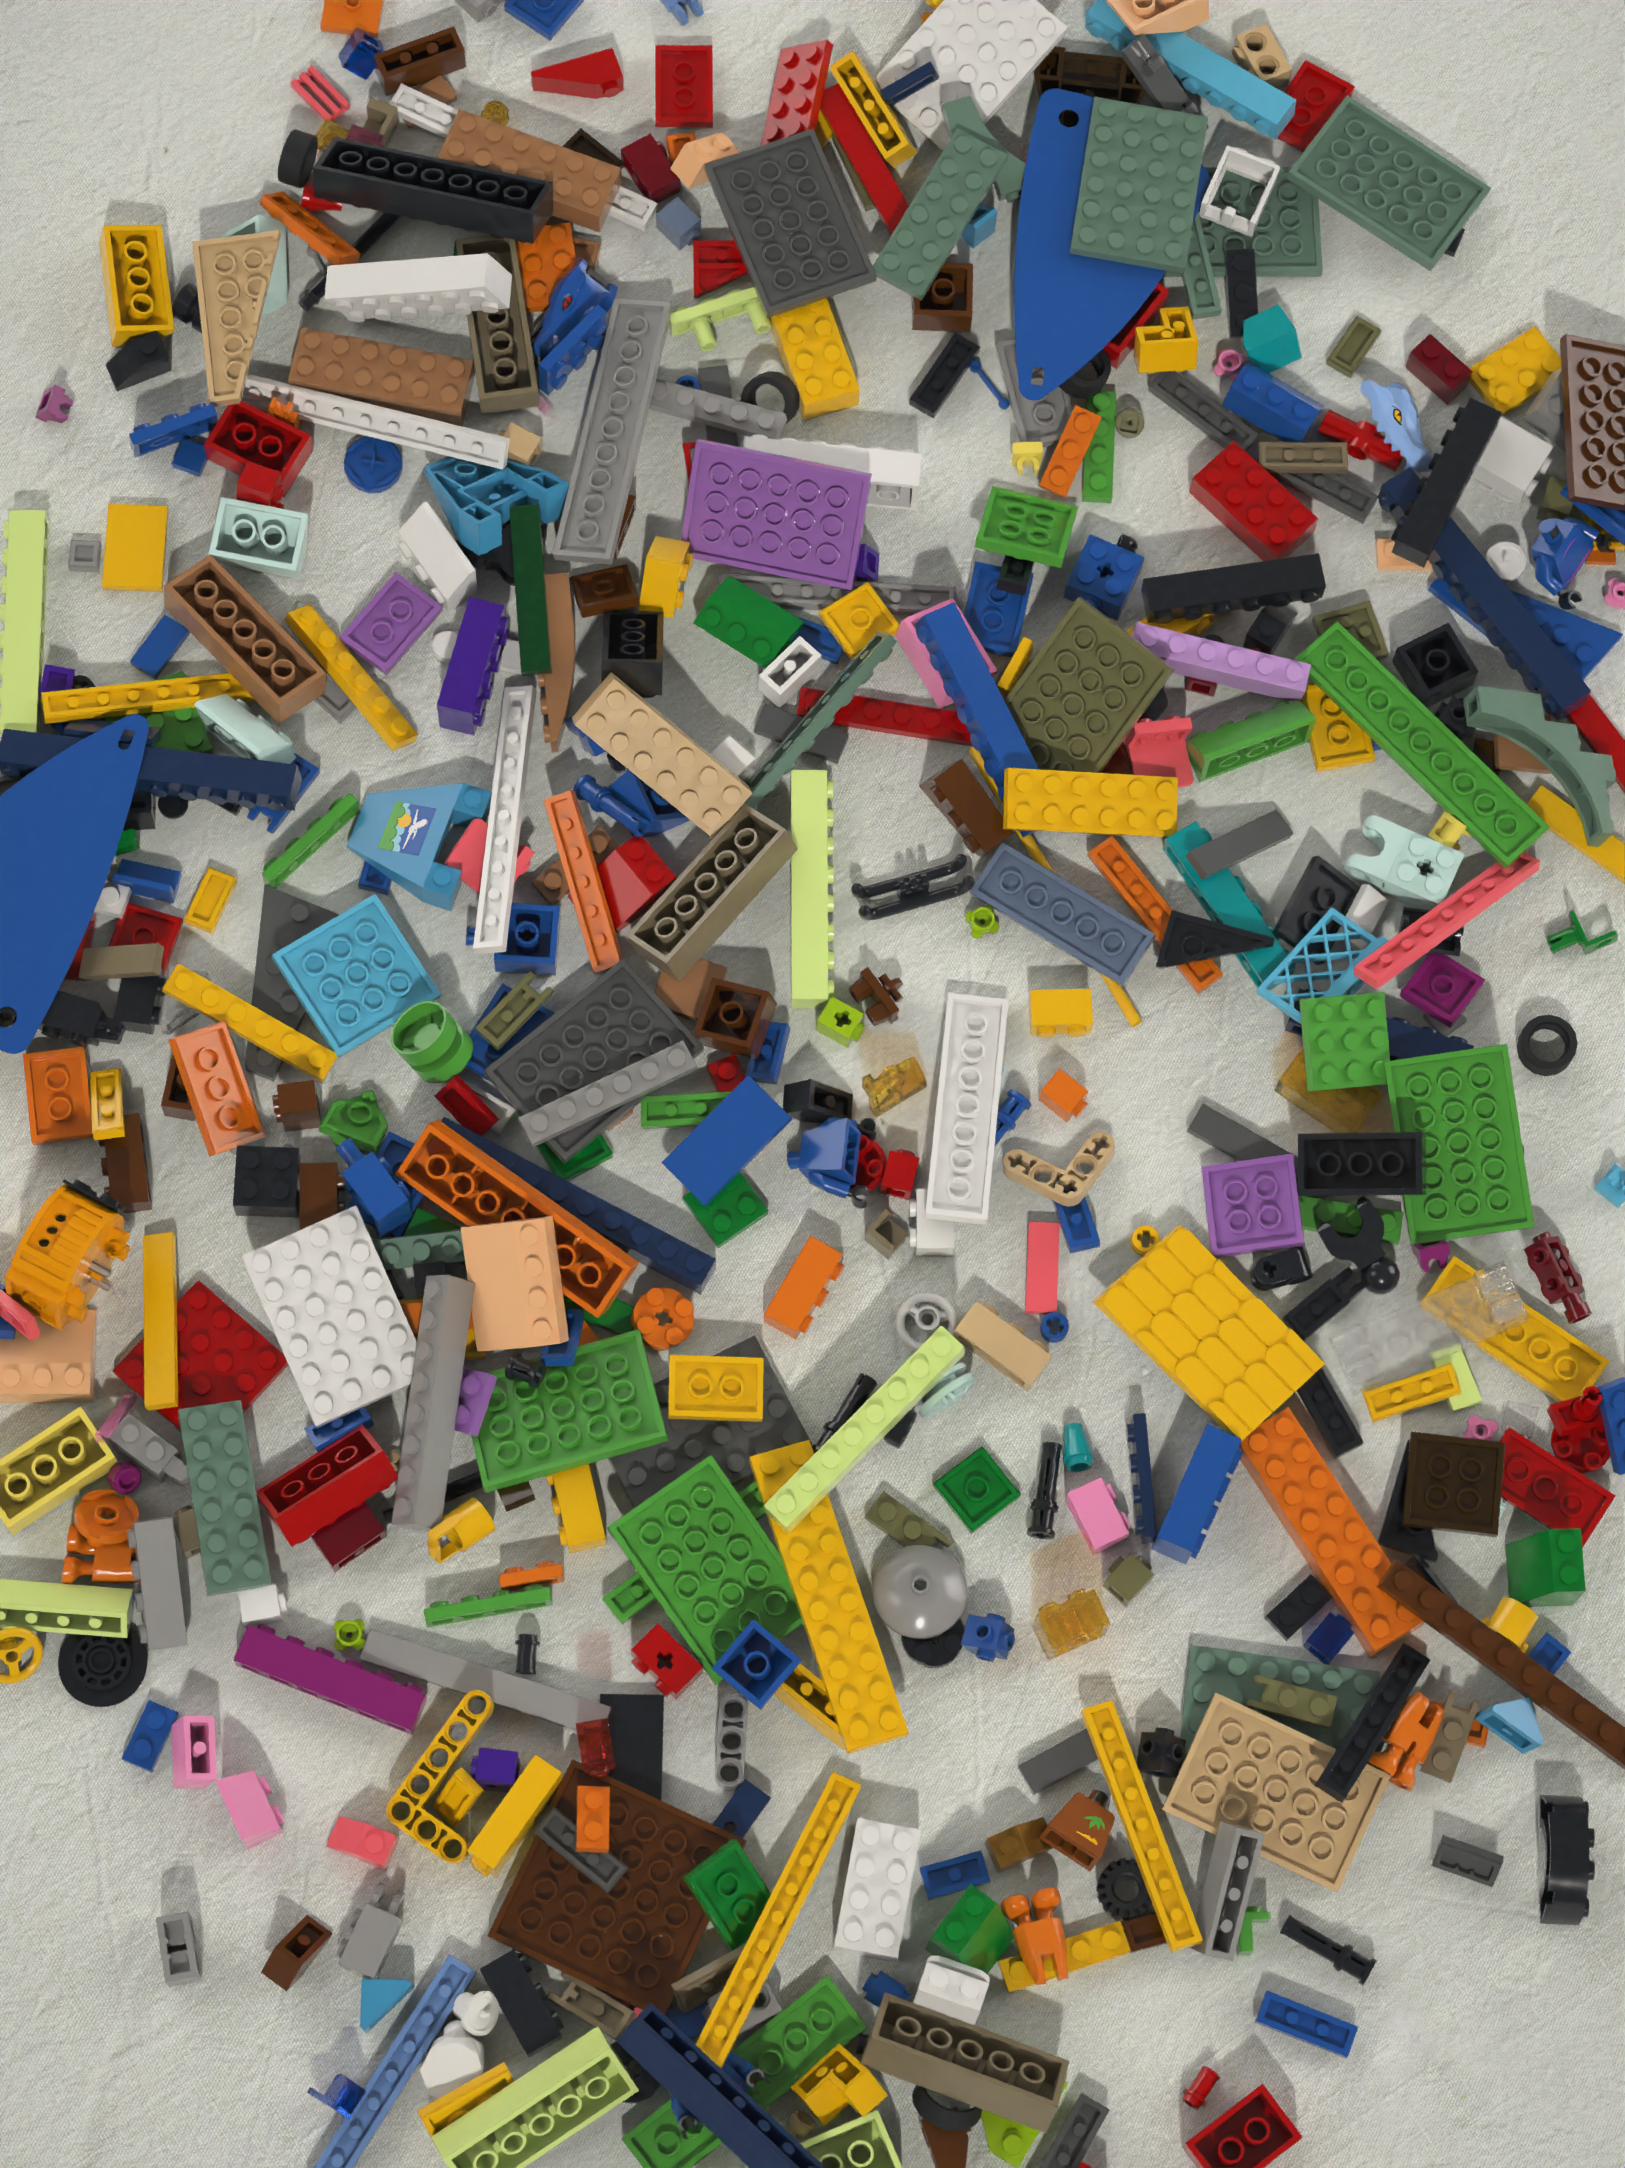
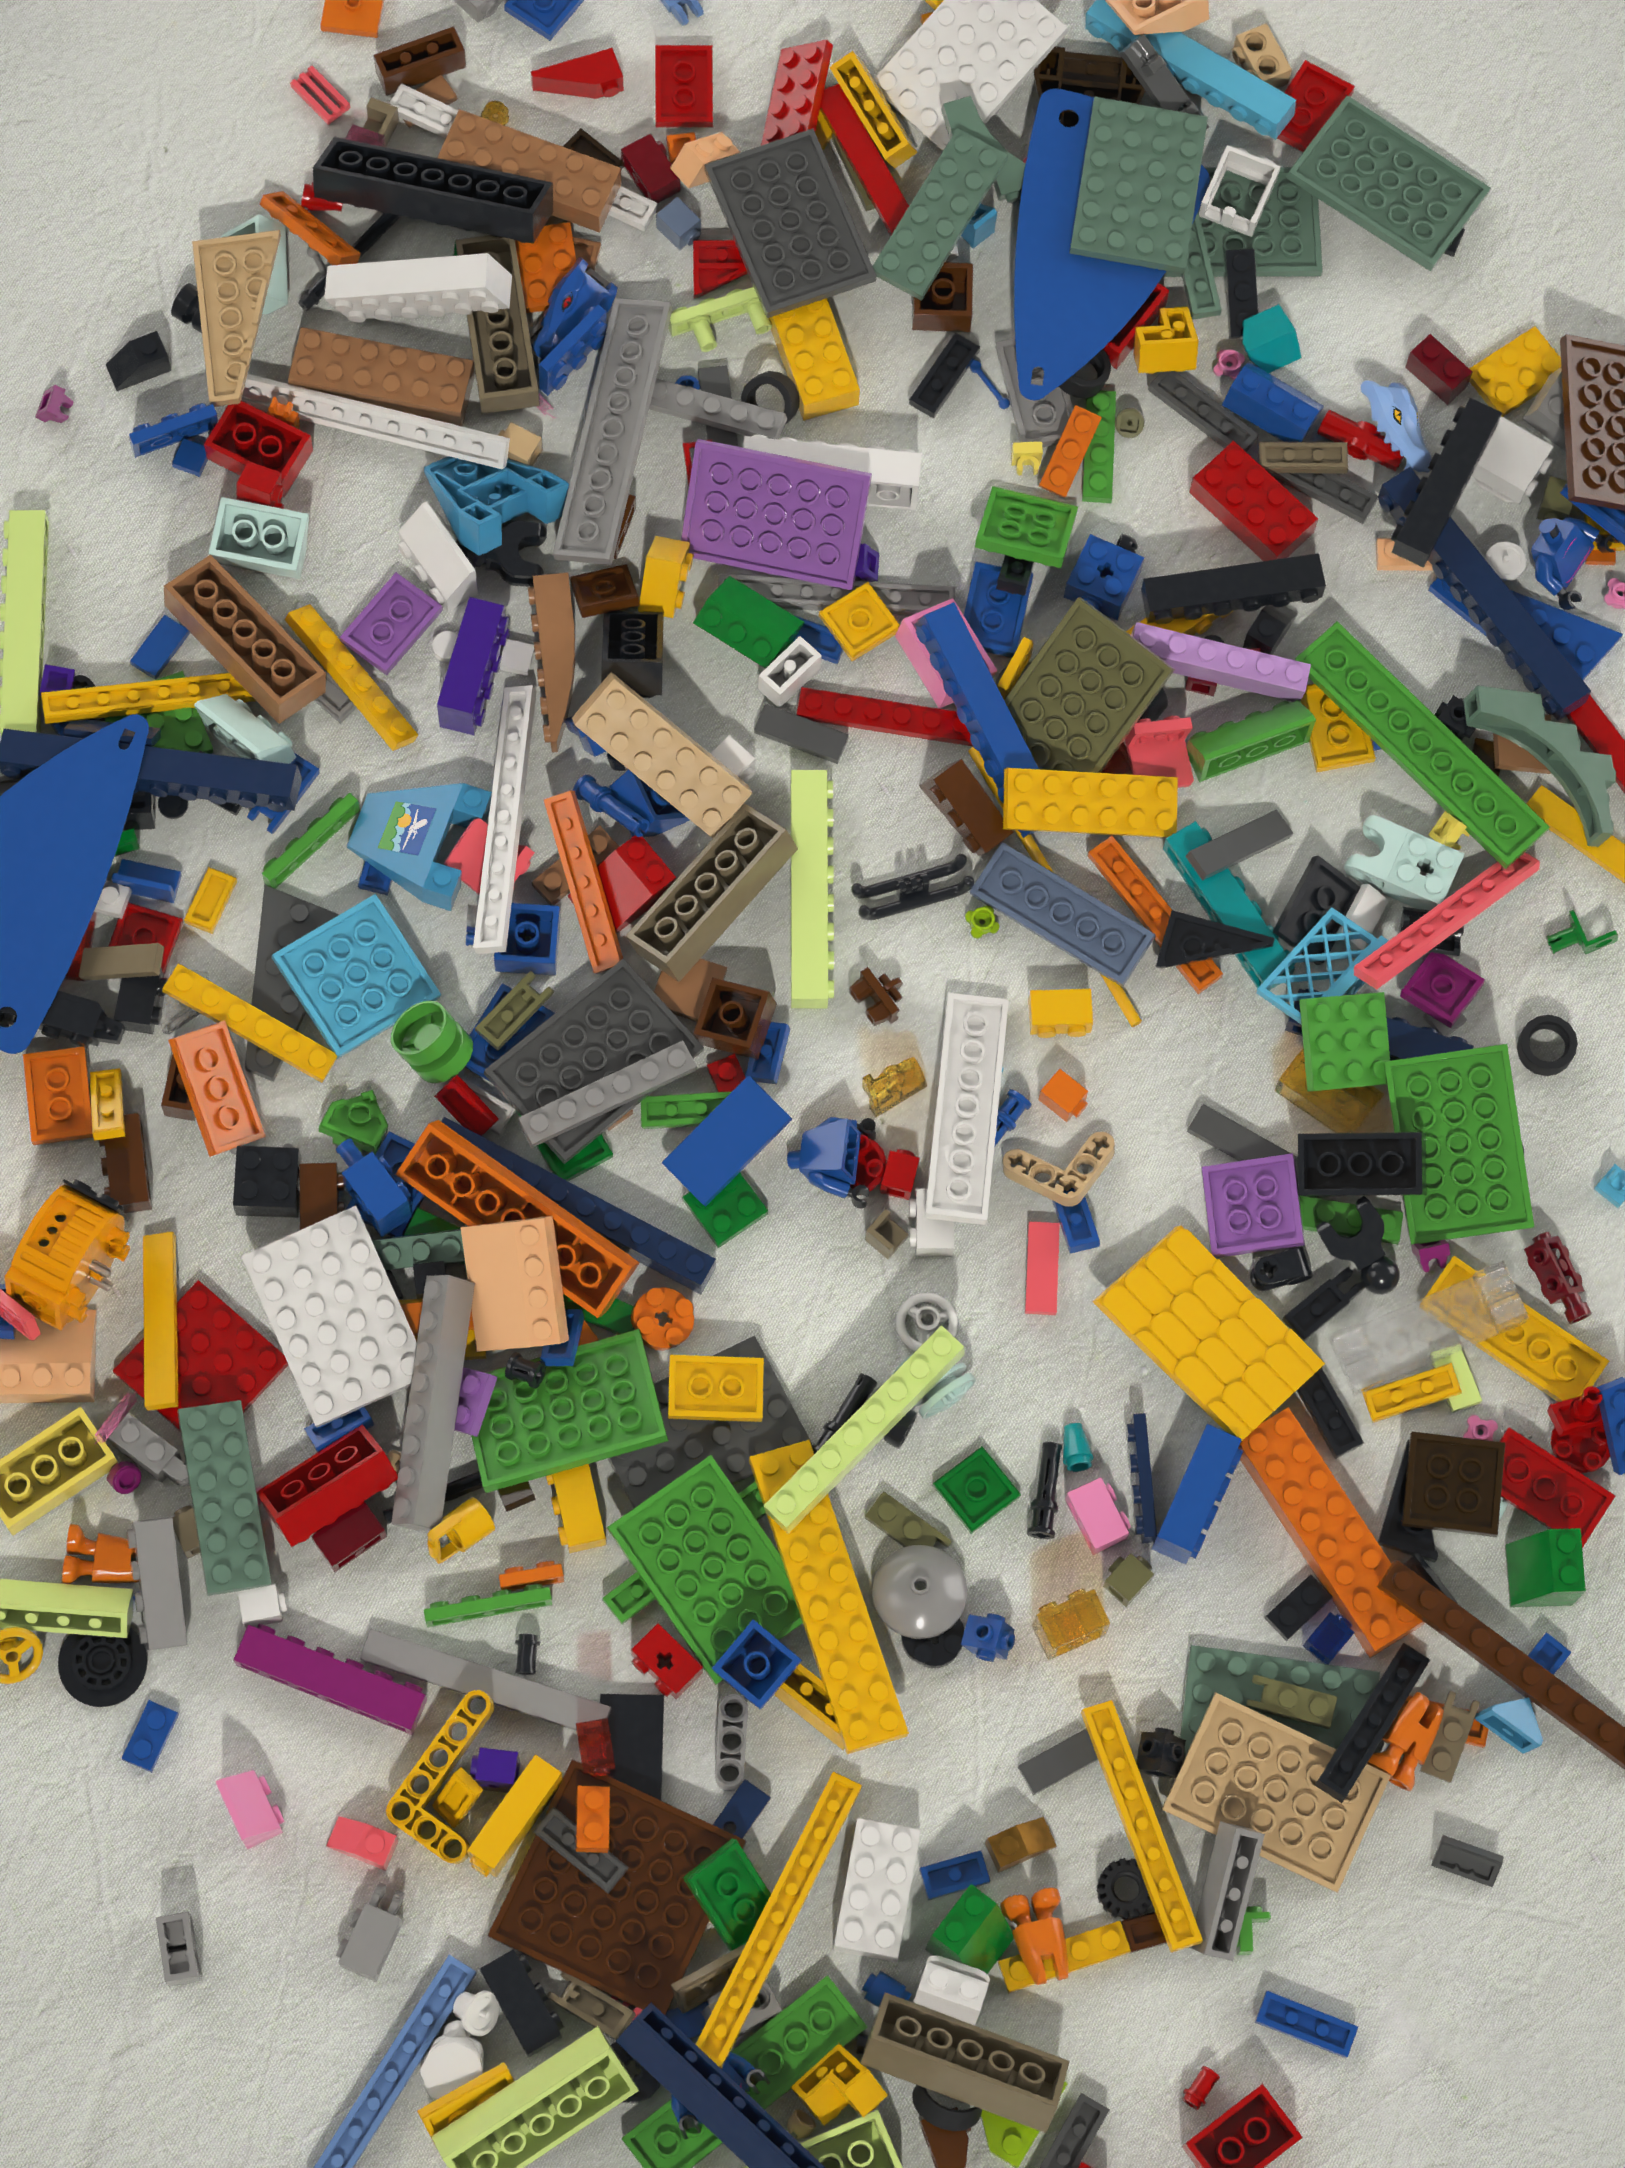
(84, 556): light grey tile -> none
(100, 1530): orange plate -> none
(135, 282): yellow slope -> none
(135, 547): yellow tile -> none
(193, 1752): bright pink brick -> none
(296, 1952): reddish brown slope -> none
(297, 158): black tyre -> none
(297, 1105): reddish brown brick -> none
(328, 132): clear yellow plate -> none
(341, 2095): clear blue panel -> none
(356, 1628): lime plate -> none
(359, 52): clear blue panel -> none
(373, 464): blue tile -> none
(379, 1998): dark azure slope -> none
(530, 590): dark green tile -> none
(804, 1288): orange brick -> none
(816, 1101): black slope -> none
(819, 717): sand green plate -> none
(835, 1012): lime brick -> none
(910, 84): dark blue tile -> none
(1003, 1345): tan brick -> none
(1063, 1324): blue bush -> none
(1081, 1829): dark orange torso -> none
(1137, 1245): yellow bush -> none
(1342, 1956): black pin -> none
(1353, 347): olive tile -> none
(1359, 622): olive plate -> none
(1435, 665): black brick -> none
(1512, 1622): yellow piece -> none
(1566, 1859): black brick -> none

